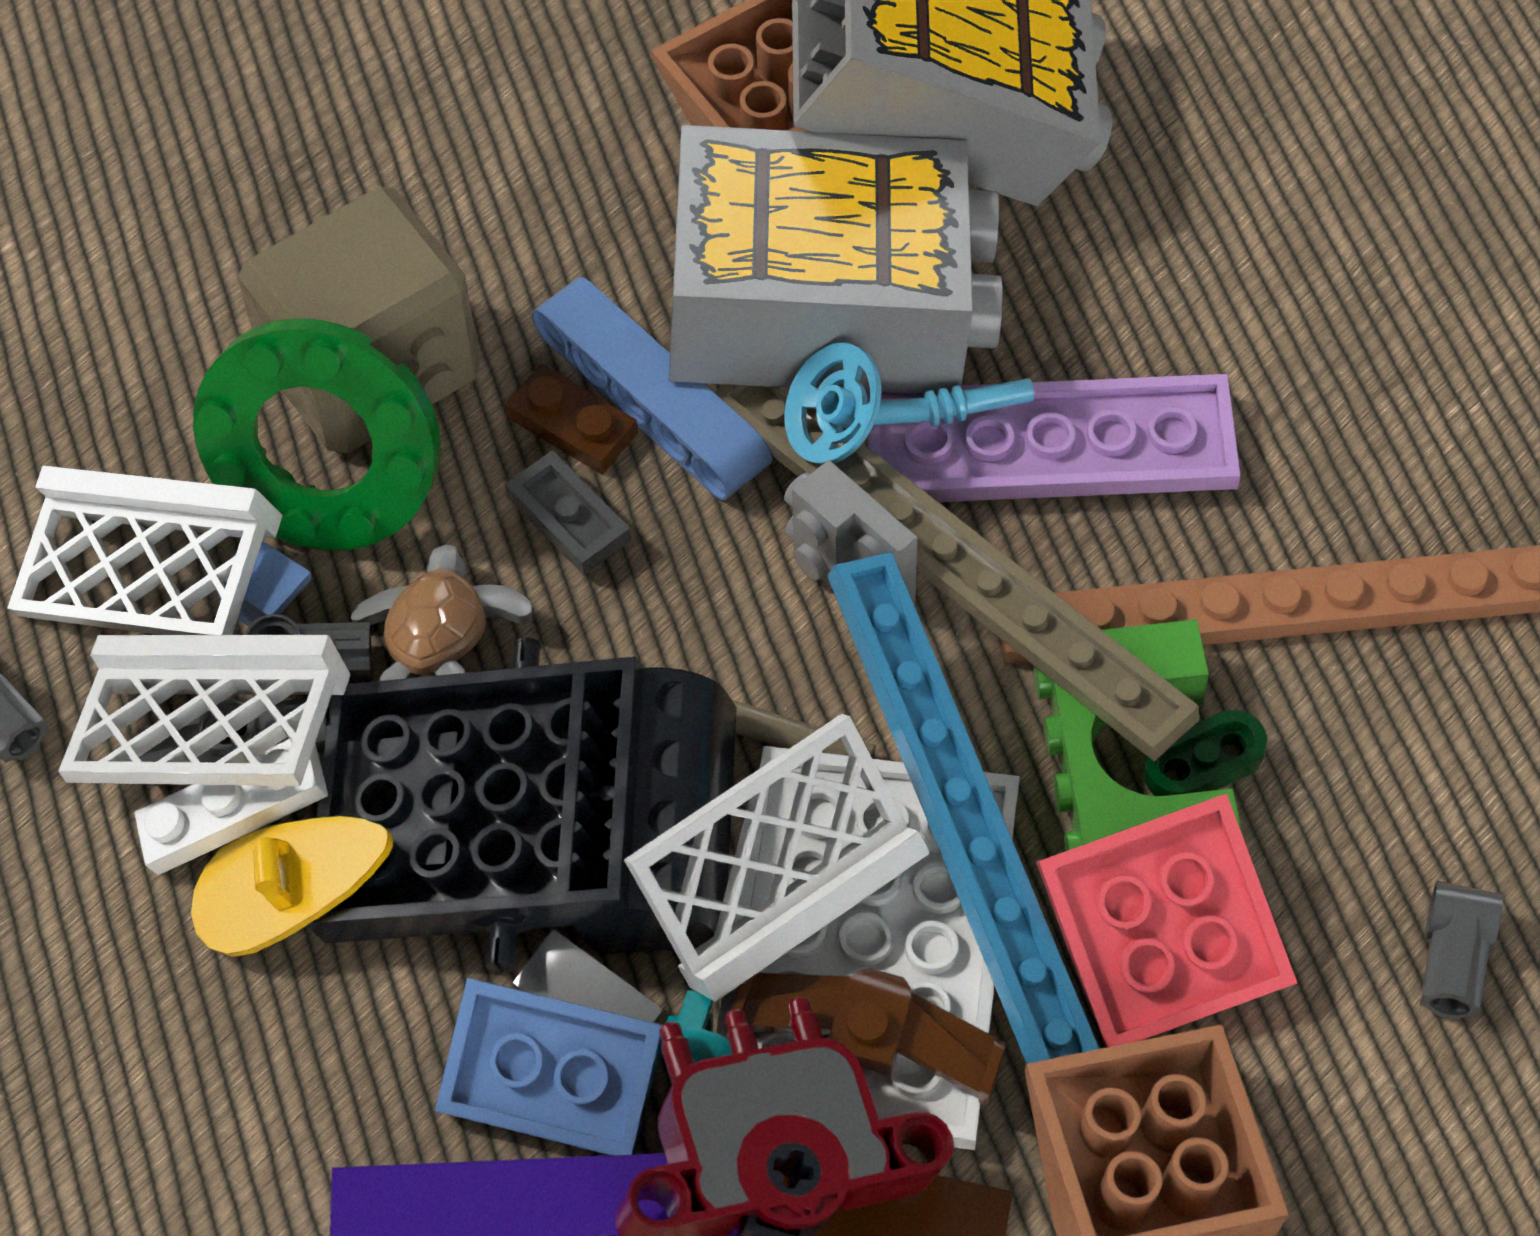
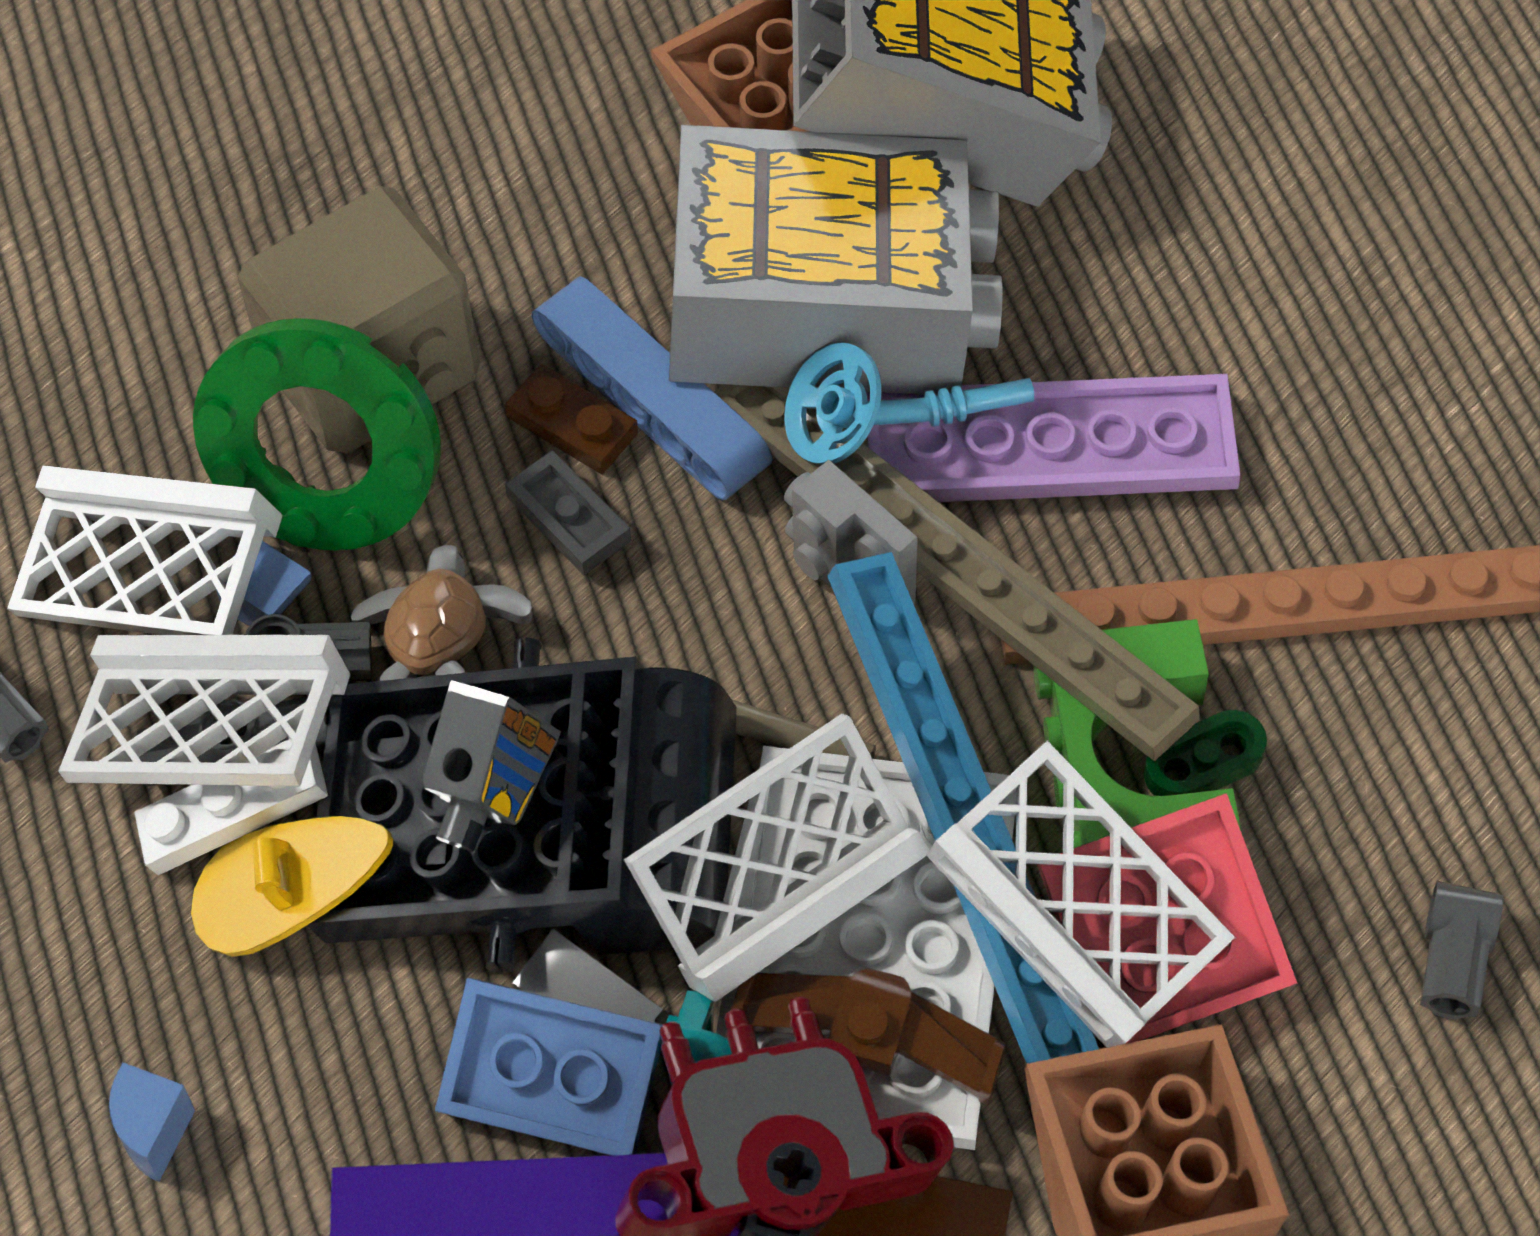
(149, 1117): none -> medium blue brick
(485, 761): none -> dark grey torso
(1039, 936): none -> white fence

